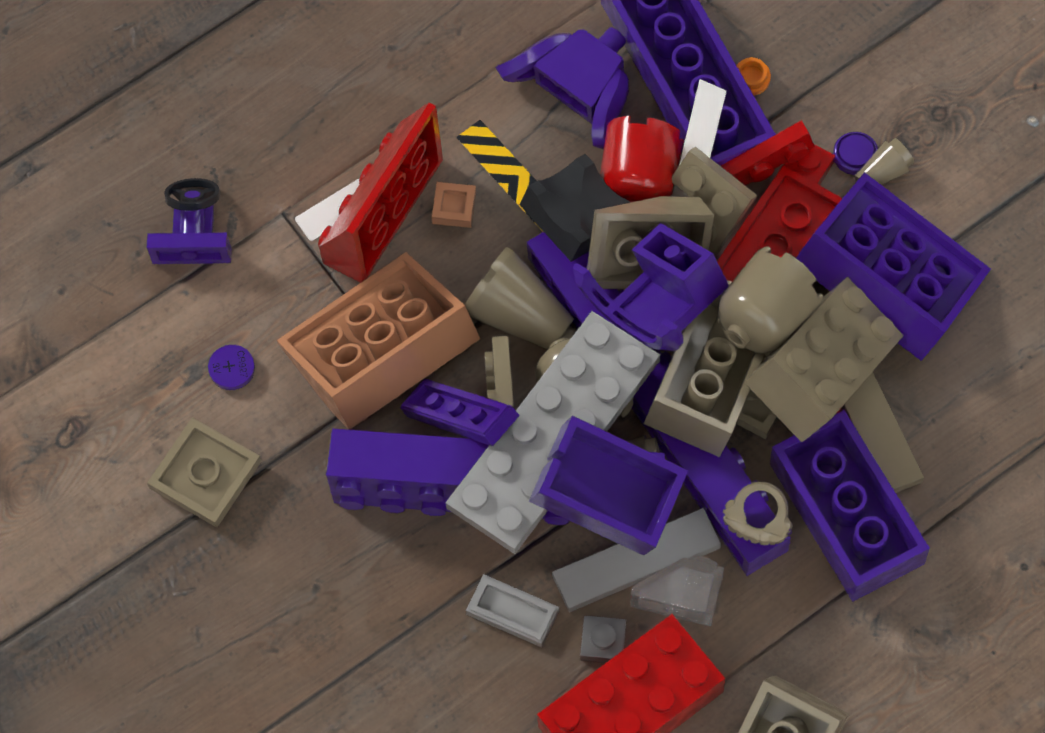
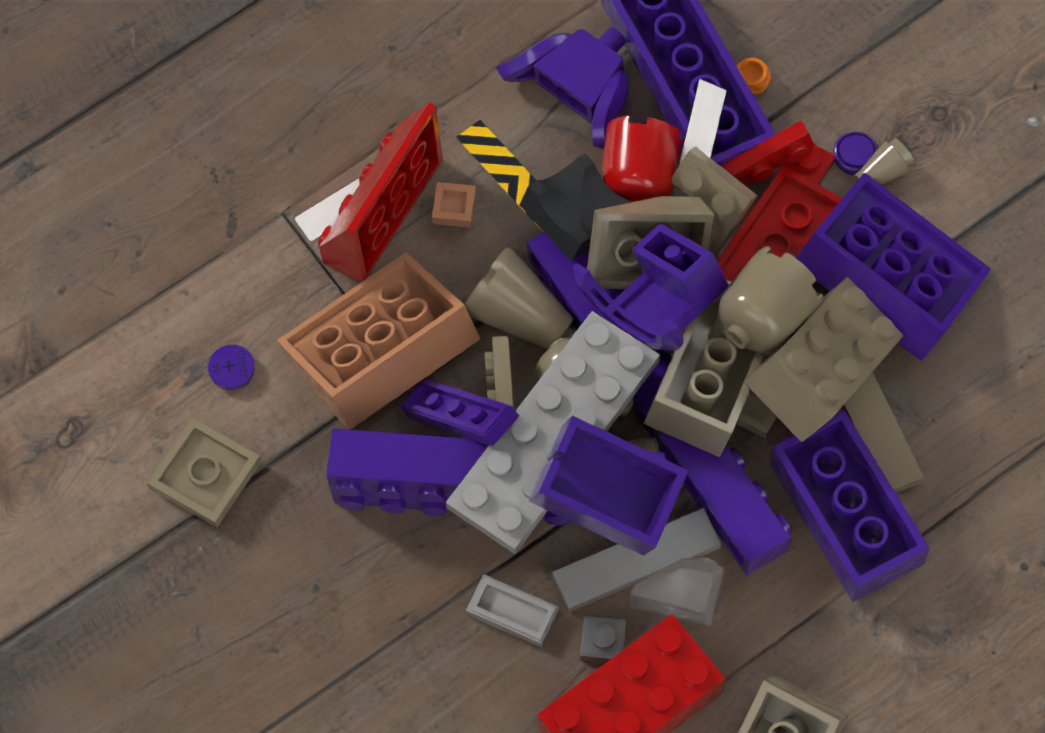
(192, 227): dark purple piece -> none
(774, 531): dark tan piece -> none

